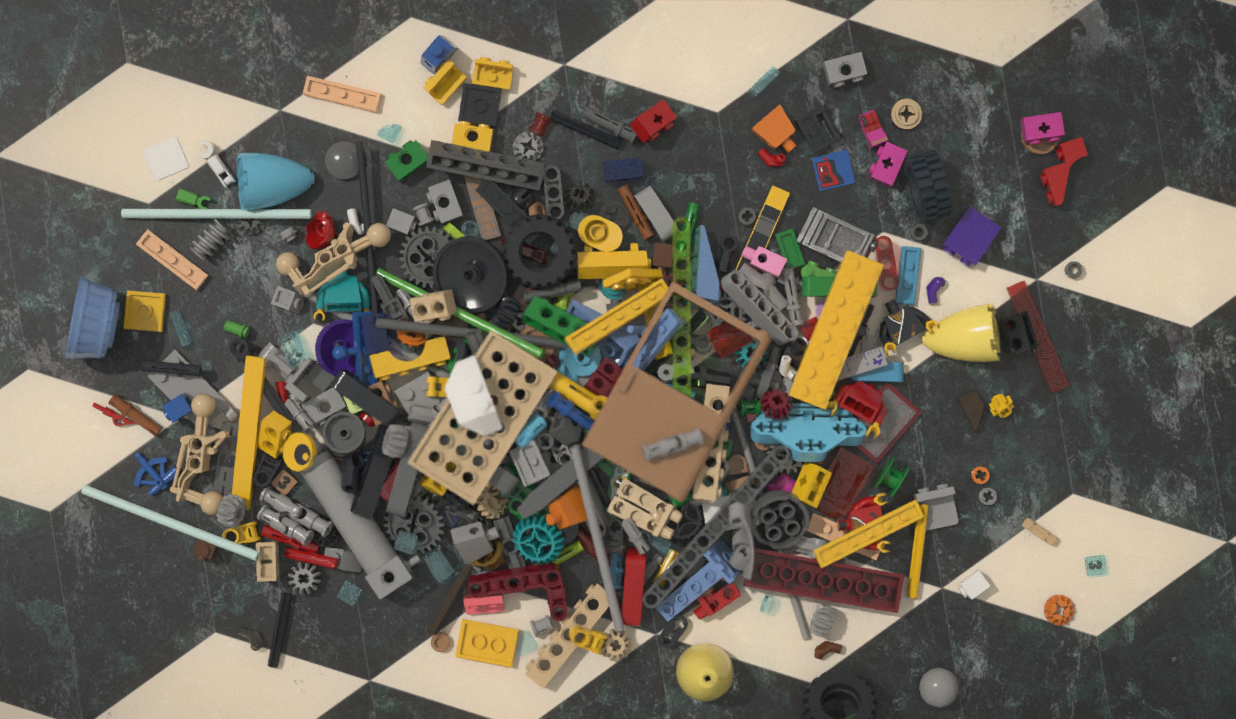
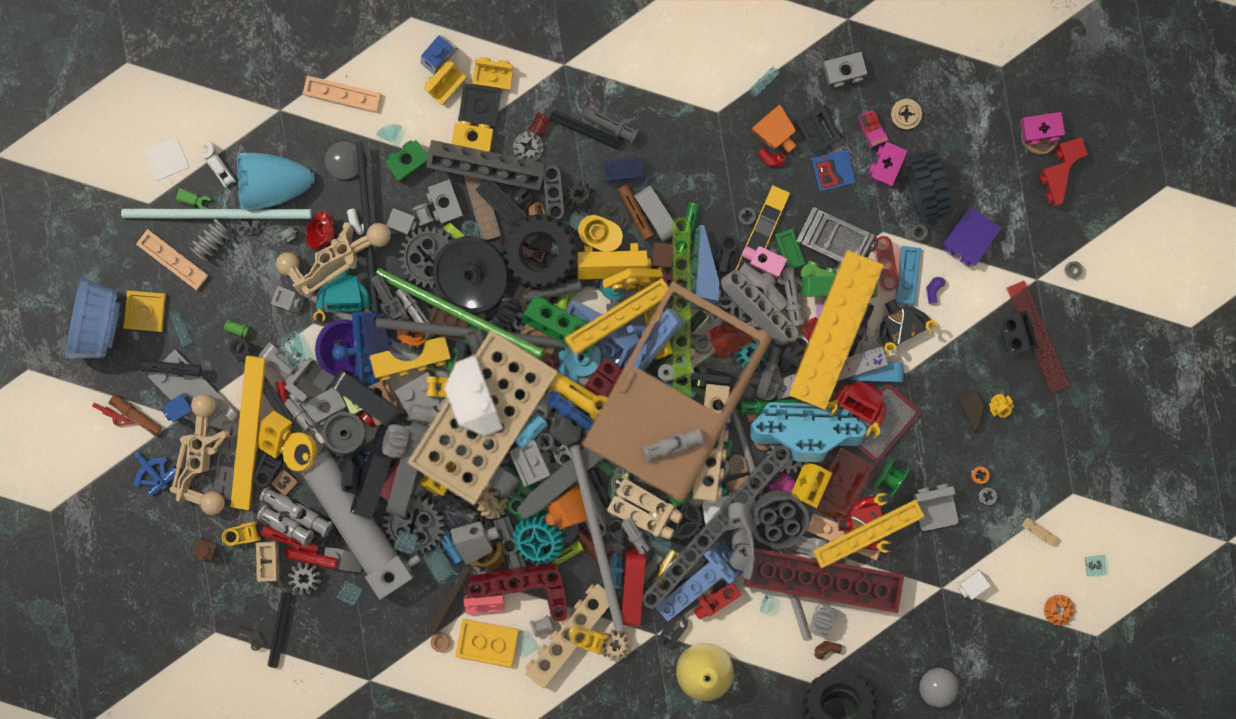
(170, 522): light aqua piece -> none
(231, 510): light grey gear -> none
(432, 304): tan brick -> none
(450, 548): none -> dark azure axle
(653, 121): red brick -> none
(776, 404): dark red gear -> none
(786, 369): white arm -> none
(917, 554): yellow axle -> none
(966, 335): light yellow cylinder -> none

